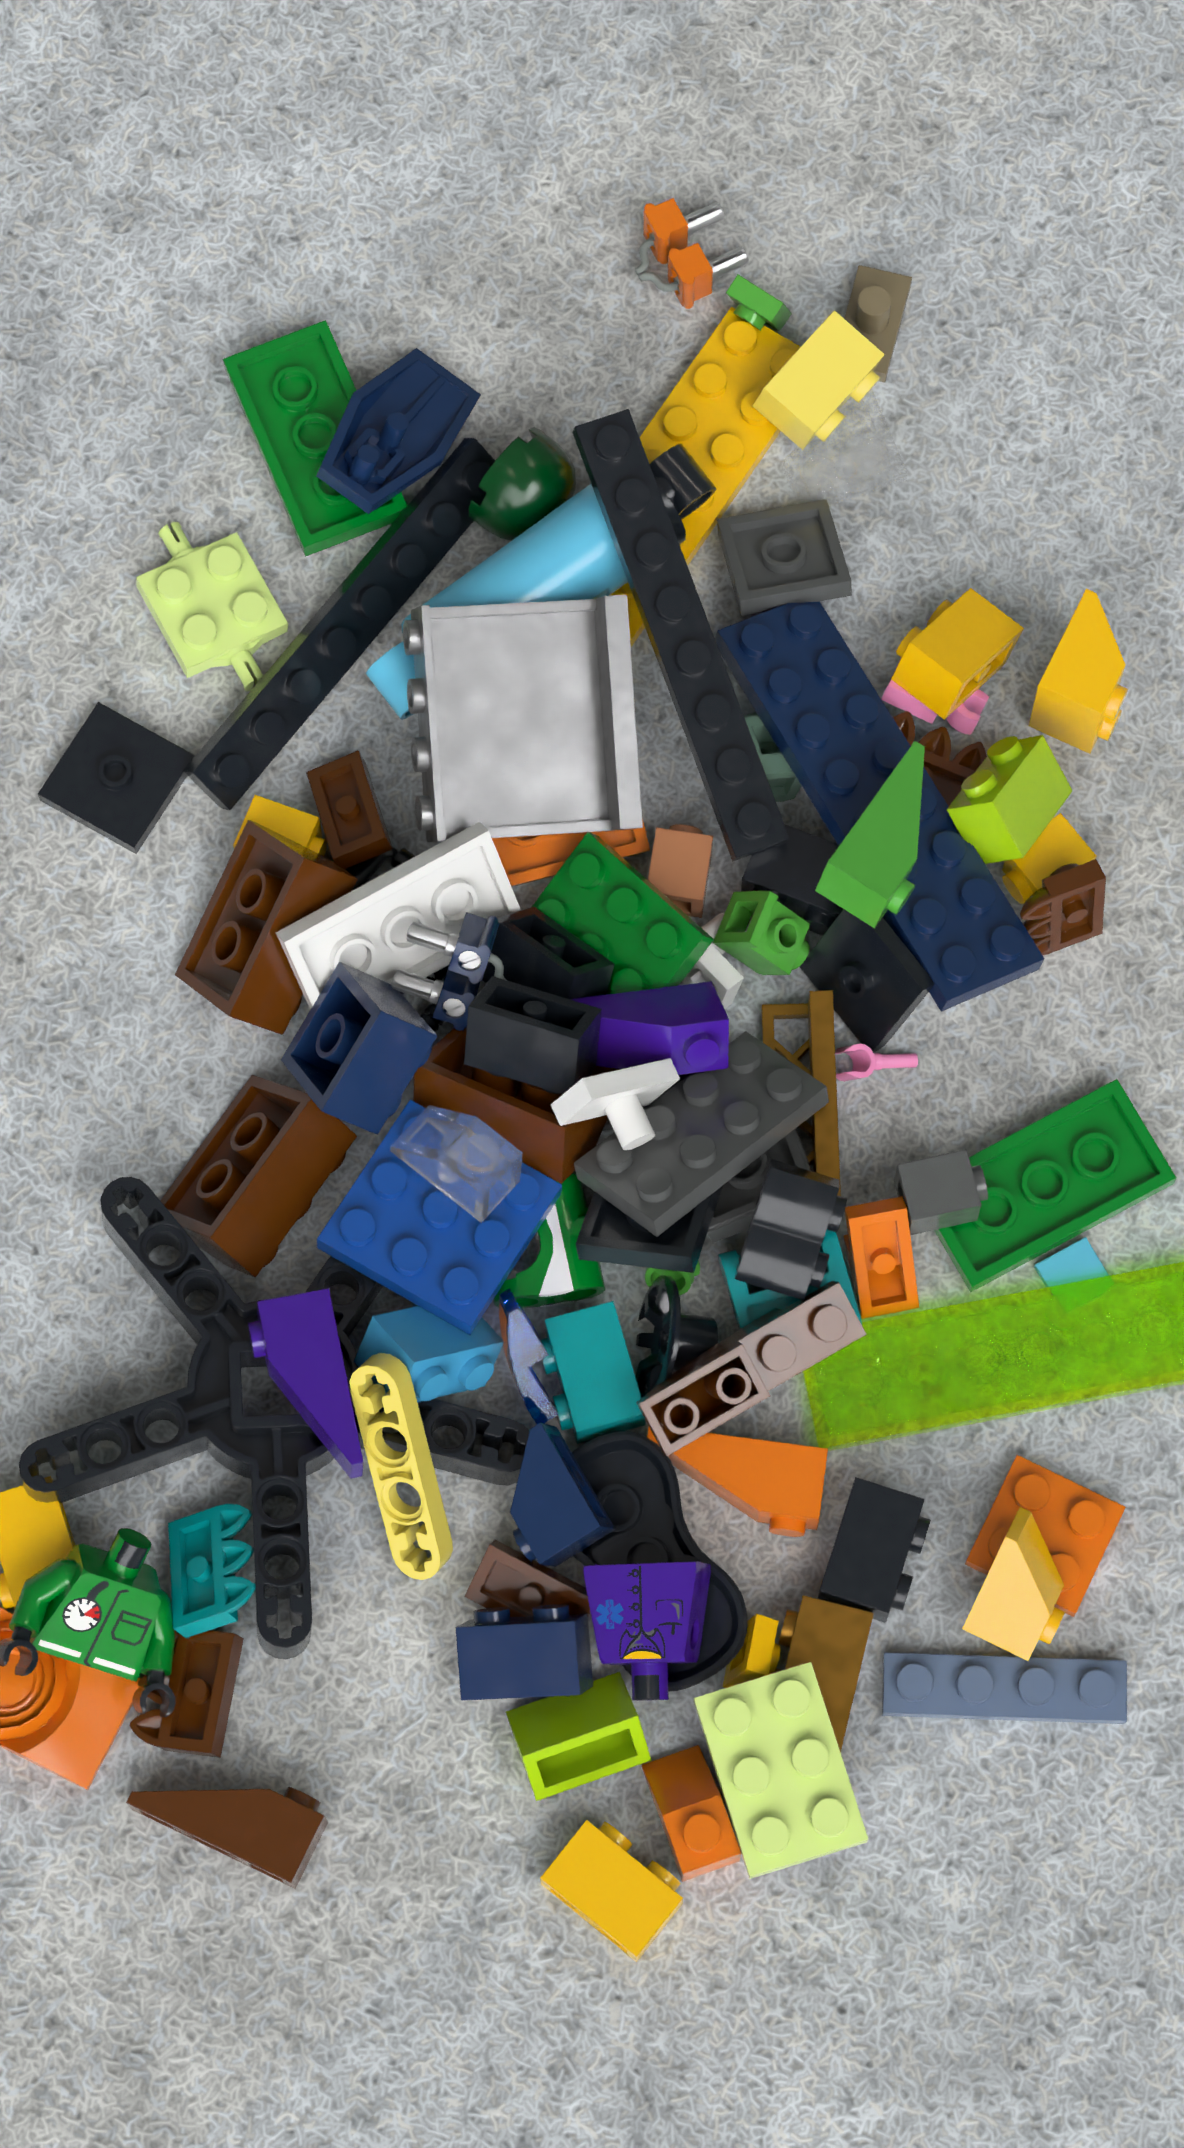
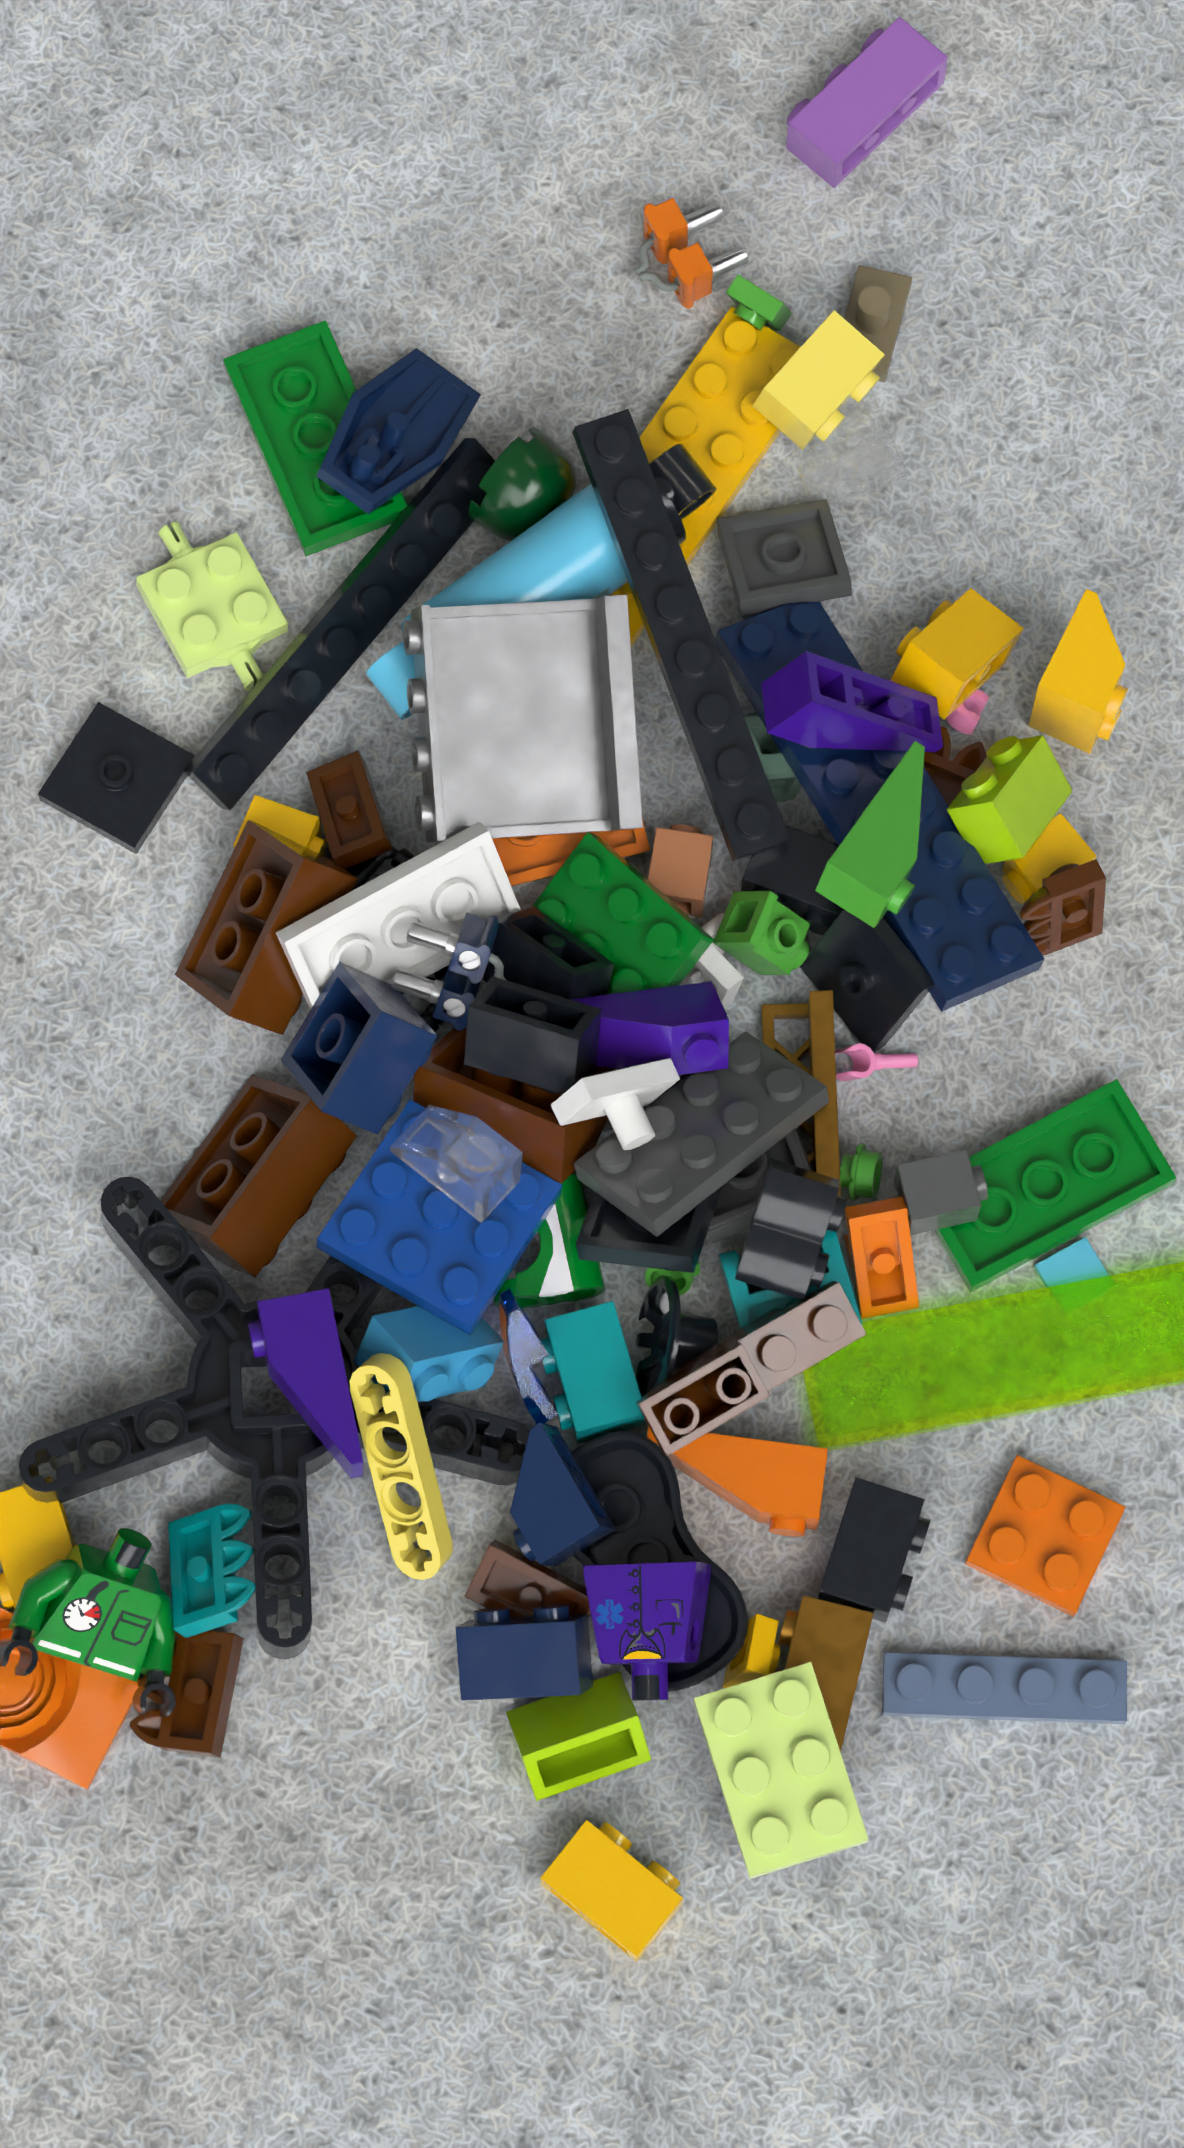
(248, 1825): reddish brown slope -> none
(691, 1813): orange slope -> none
(847, 708): none -> dark purple slope
(861, 1172): none -> bright green plate
(865, 101): none -> medium lavender brick
(1019, 1592): yellow slope -> none

